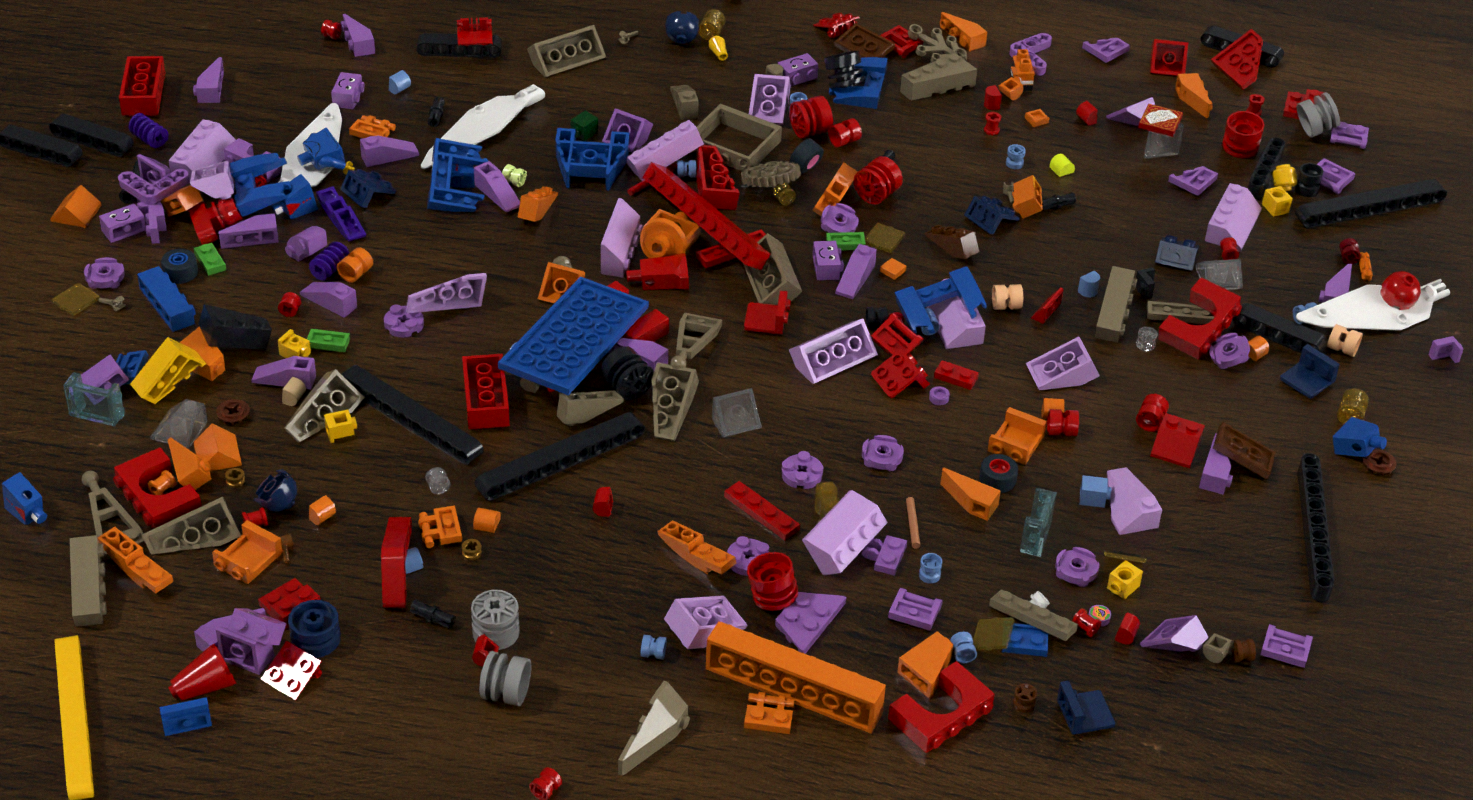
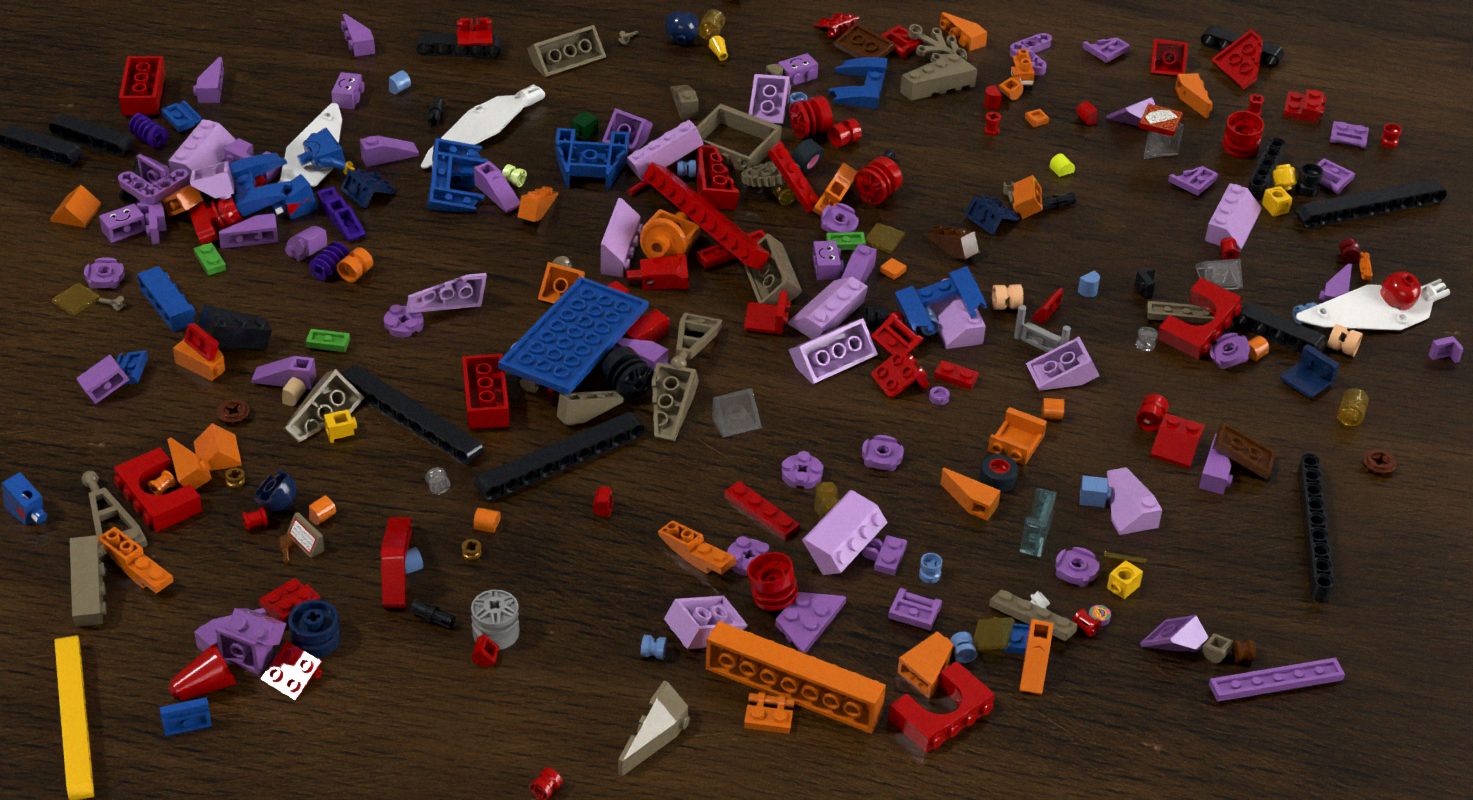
(93, 402): clear light blue panel -> none
(165, 369): yellow wedge -> none
(180, 265): black wheel -> none
(181, 116): none -> blue plate
(182, 423): clear slope -> none
(200, 528): dark tan wedge -> none
(201, 342): none -> red plate
(249, 553): orange panel -> none
(289, 304): red wheel -> none
(293, 345): yellow brick -> none
(306, 536): none -> slope
(331, 29): red wheel -> none
(332, 296): medium lavender slope -> none
(371, 126): orange plate -> none
(447, 525): orange plate -> none
(505, 678): light grey wheel -> none
(793, 176): none -> red plate
(830, 307): none -> lavender slope
(844, 69): black wheel -> none
(914, 532): nougat bar -> none
(1015, 156): medium blue wheel -> none
(1025, 698): reddish brown wheel -> none
(1036, 656): none -> orange slope
(1038, 336): none -> light grey plate
(1063, 422): red wheel -> none
(1084, 710): dark blue bracket -> none
(1115, 304): dark tan wedge -> none
(1128, 629): red brick -> none
(1176, 252): dark blue bracket -> none
(1276, 679): none -> medium lavender plate
(1286, 646): medium lavender plate -> none
(1318, 114): light grey wheel -> none
(1358, 438): blue torso -> none
(1390, 136): none -> red wheel

